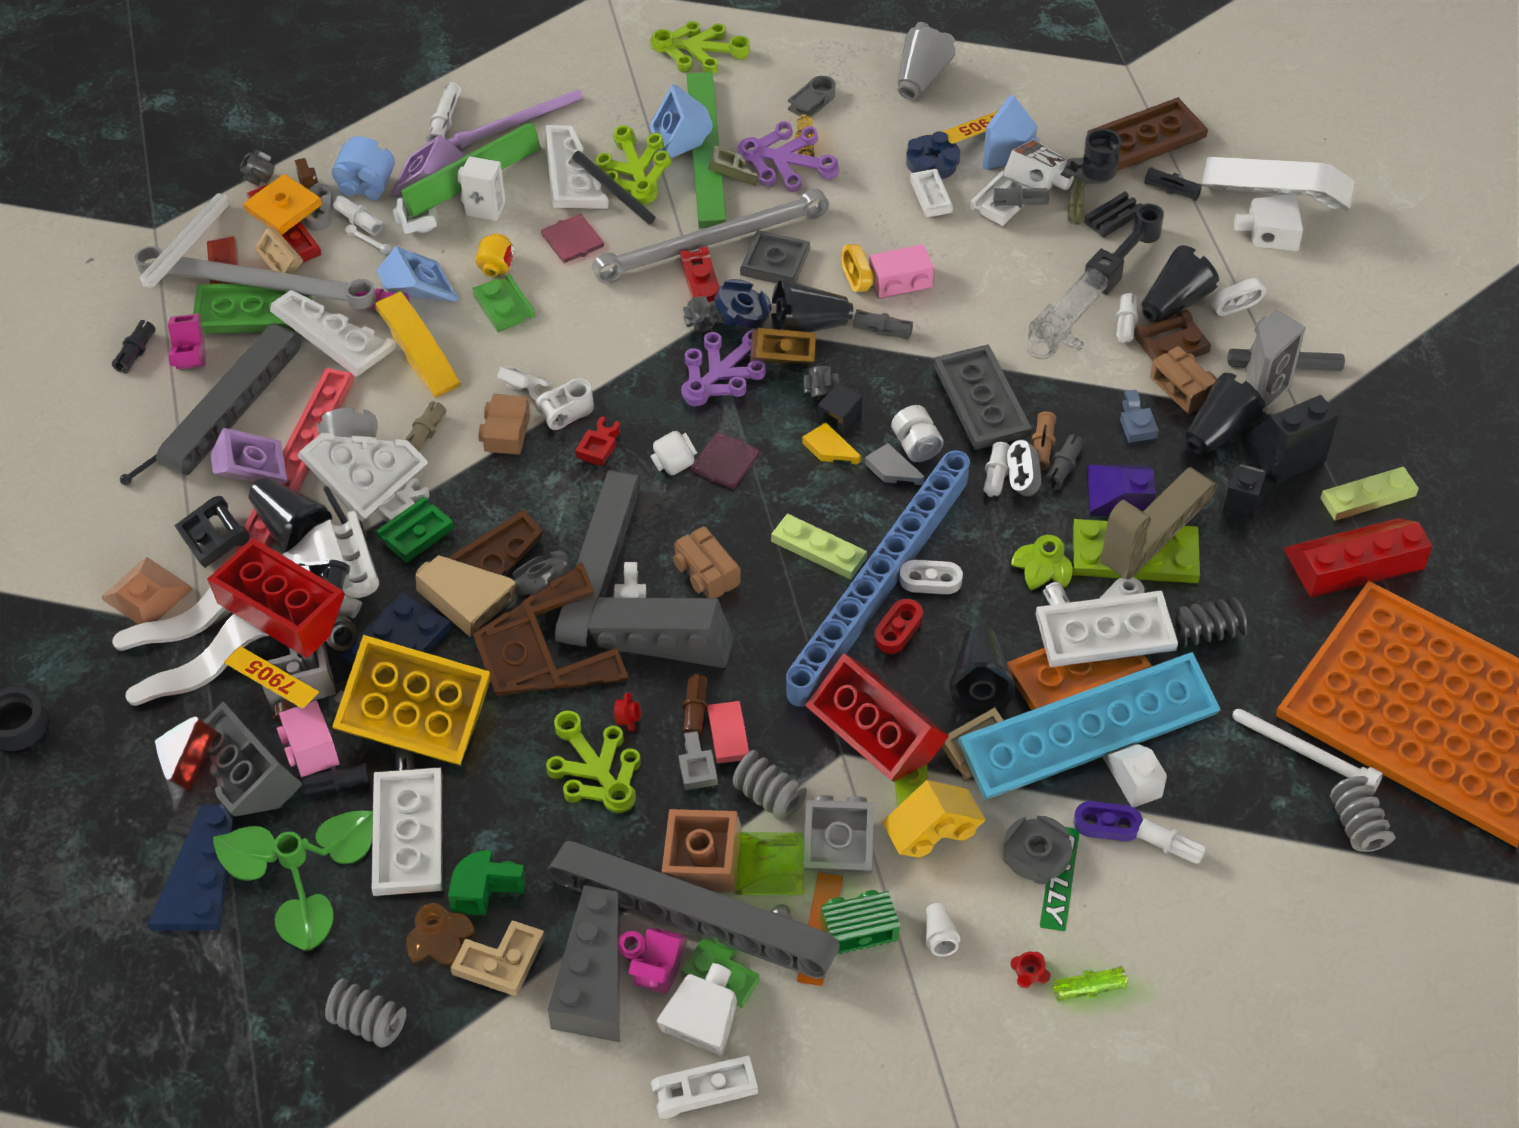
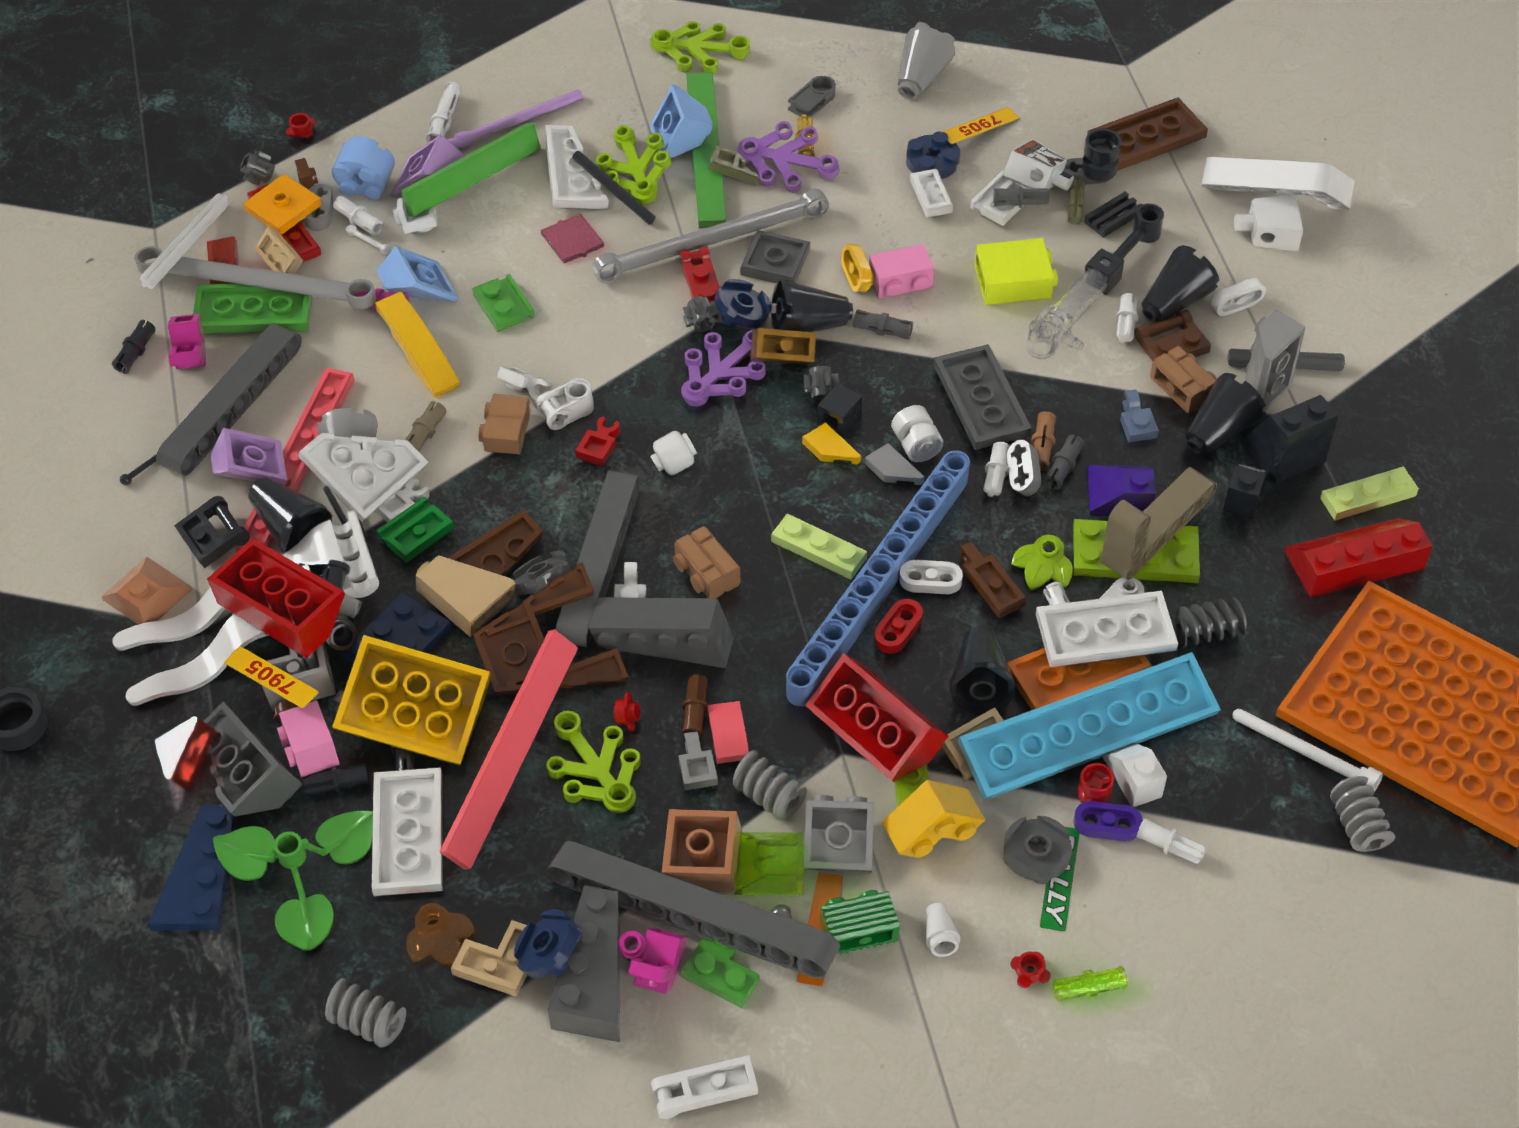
(300, 126): none -> red plate
(332, 333): white wing -> none
(477, 877): green brick -> none
(482, 188): white brick -> none
(496, 254): yellow head -> none
(508, 750): none -> coral tile
(559, 935): none -> dark blue plate
(701, 1011): white torso -> none
(725, 460): clear pink piece -> none
(991, 581): none -> reddish brown hinge
(1007, 131): light blue slope -> none
(1015, 271): none -> neon yellow brick
(1096, 783): none -> red wheel
(1173, 183): black pin -> none

